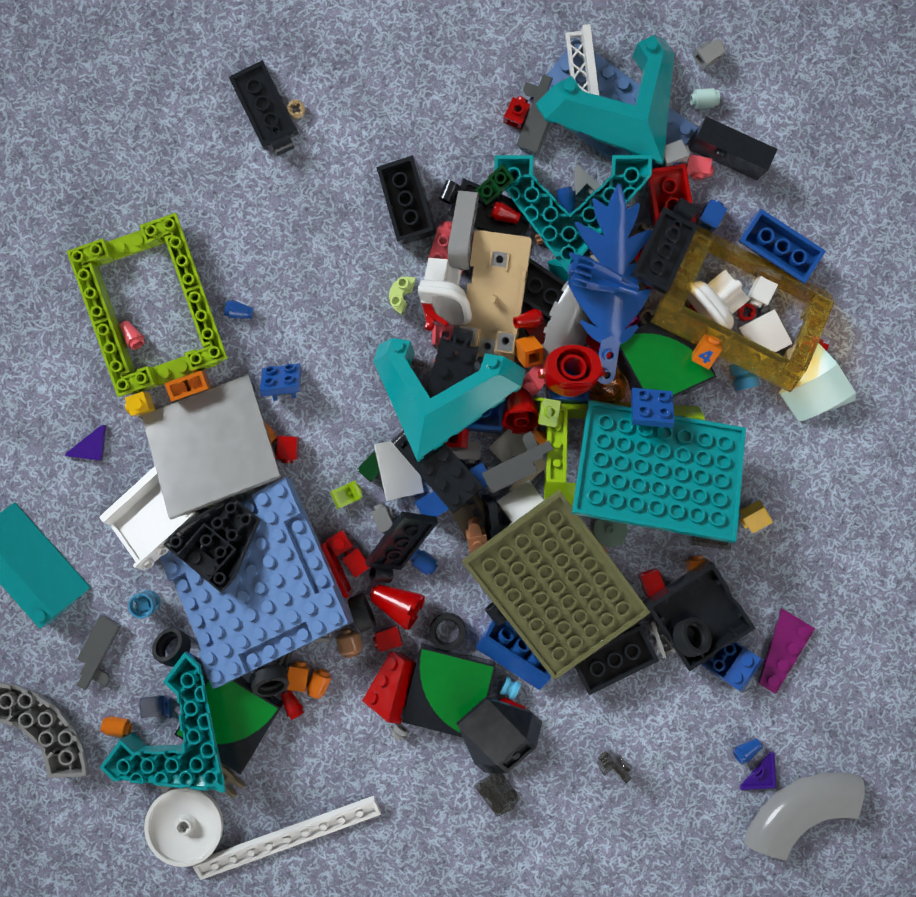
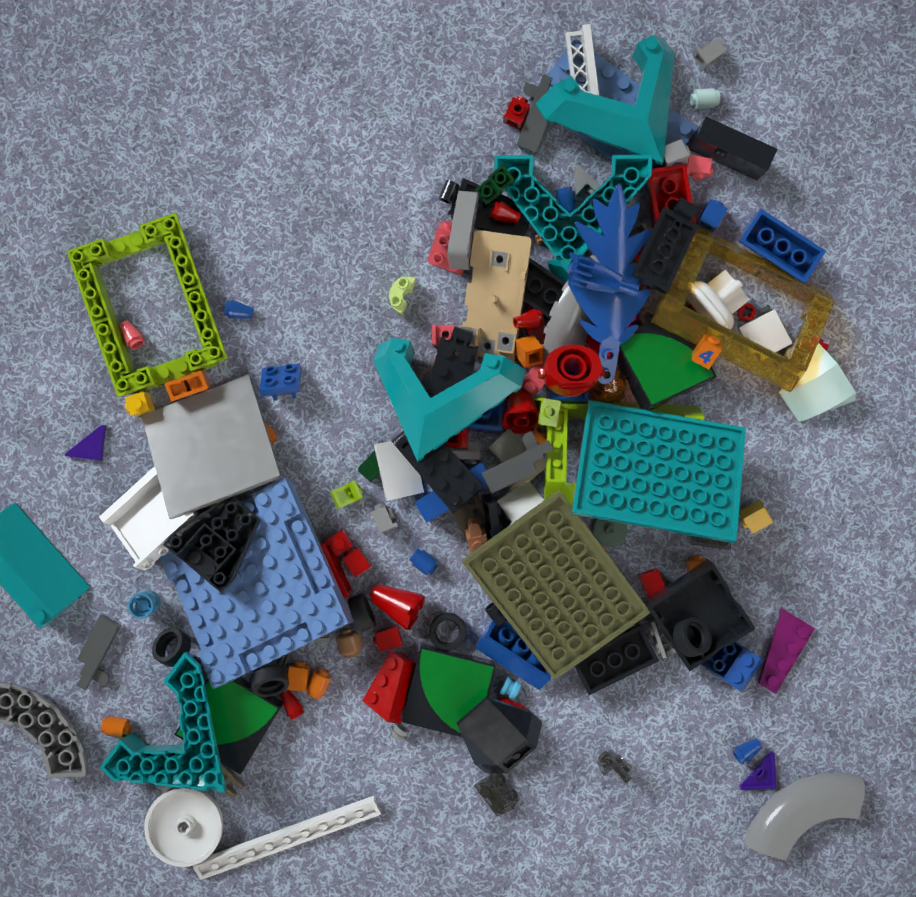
(156, 706): dark blue bracket -> none
(264, 107): black hinge -> none
(287, 448): red brick -> none
(296, 115): tan bush -> none
(399, 545): black hinge -> none
(406, 200): black brick -> none
(442, 297): white piece -> none
(652, 407): blue plate -> none
(744, 378): dark azure wheel -> none
(761, 292): white brick -> none

